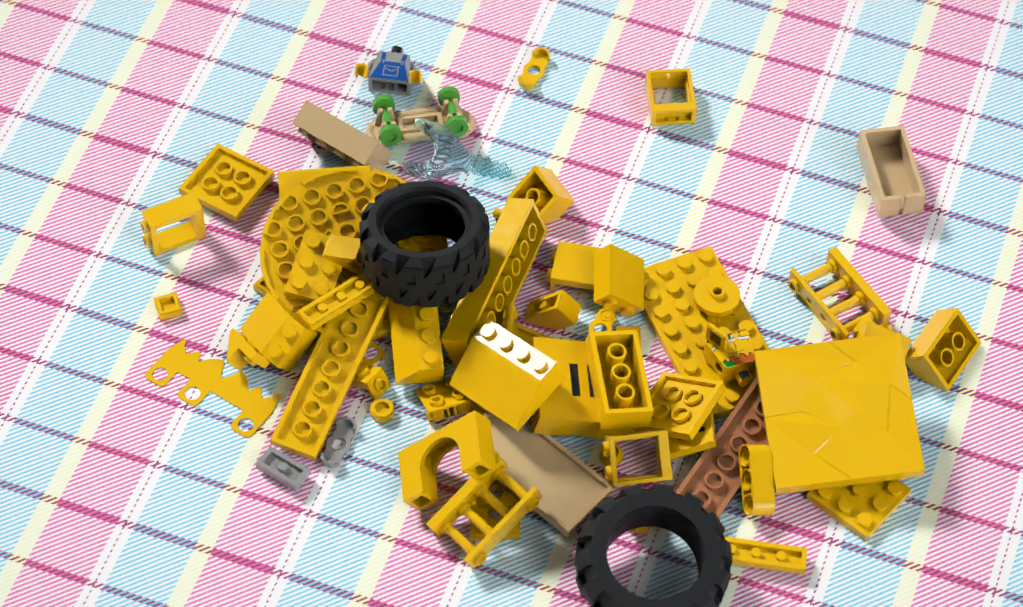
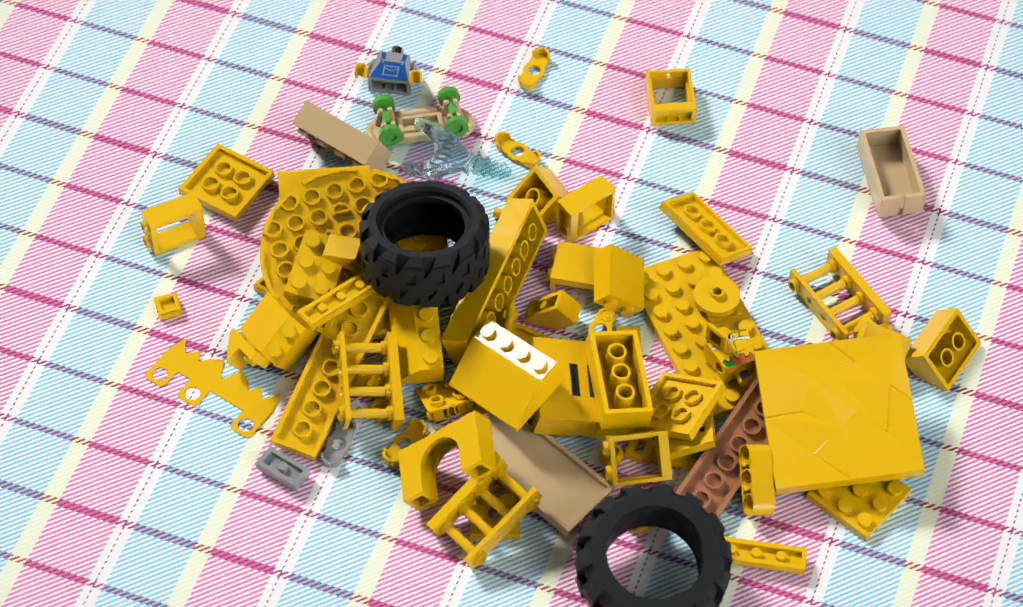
(390, 369): none -> yellow fence
(414, 432): none -> yellow piece
(506, 144): none -> yellow piece
(585, 209): none -> yellow window
(649, 455): none -> yellow piece
(706, 228): none -> yellow tile

